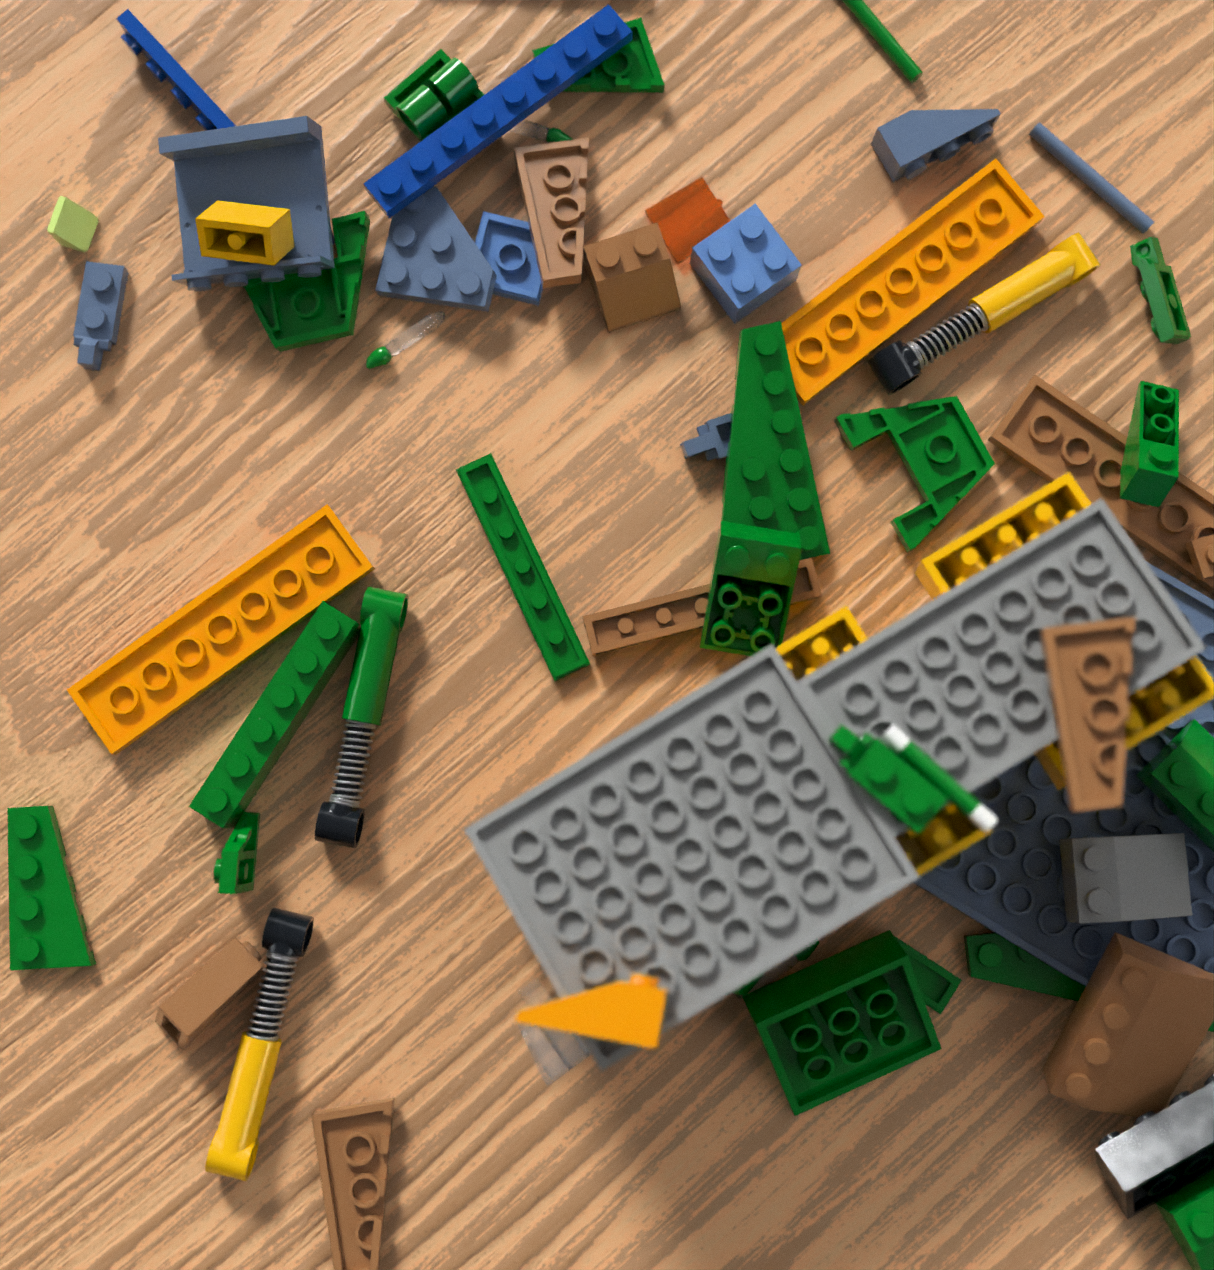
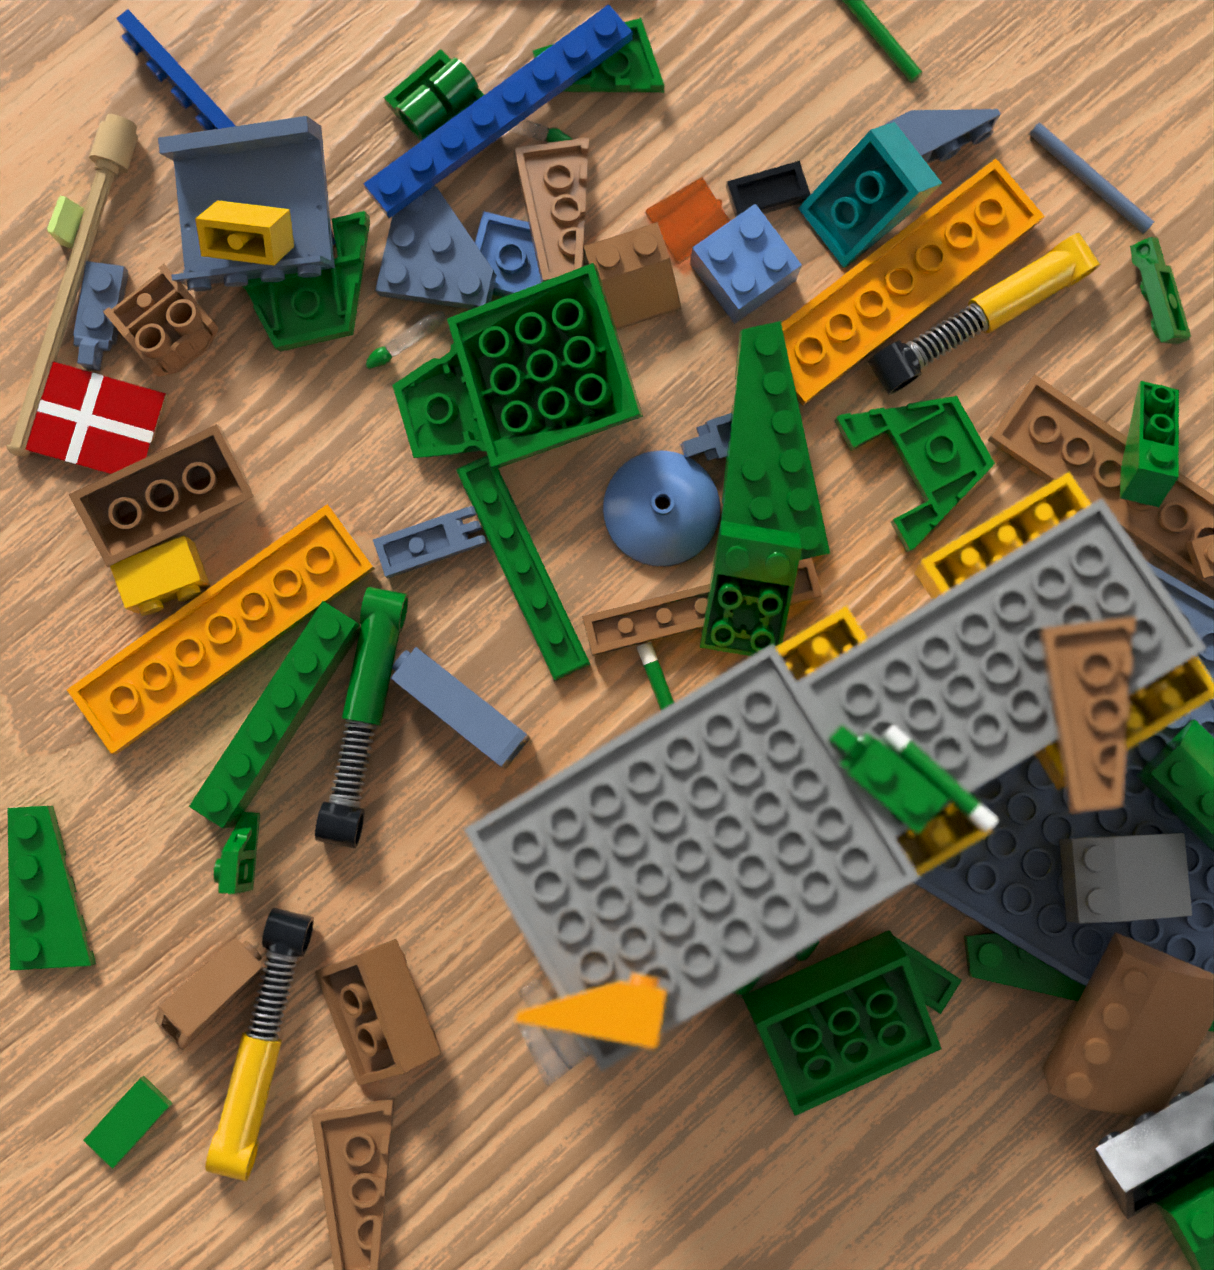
(69, 409): none -> flag
(128, 1122): none -> green tile
(160, 576): none -> yellow brick
(162, 495): none -> medium nougat slope
(164, 324): none -> medium nougat slope
(378, 1013): none -> medium nougat slope
(428, 542): none -> sand blue hinge
(459, 707): none -> sand blue slope
(522, 375): none -> green wedge
(655, 534): none -> medium blue dish
(655, 675): none -> green bar
(769, 189): none -> black tile
(869, 193): none -> teal slope

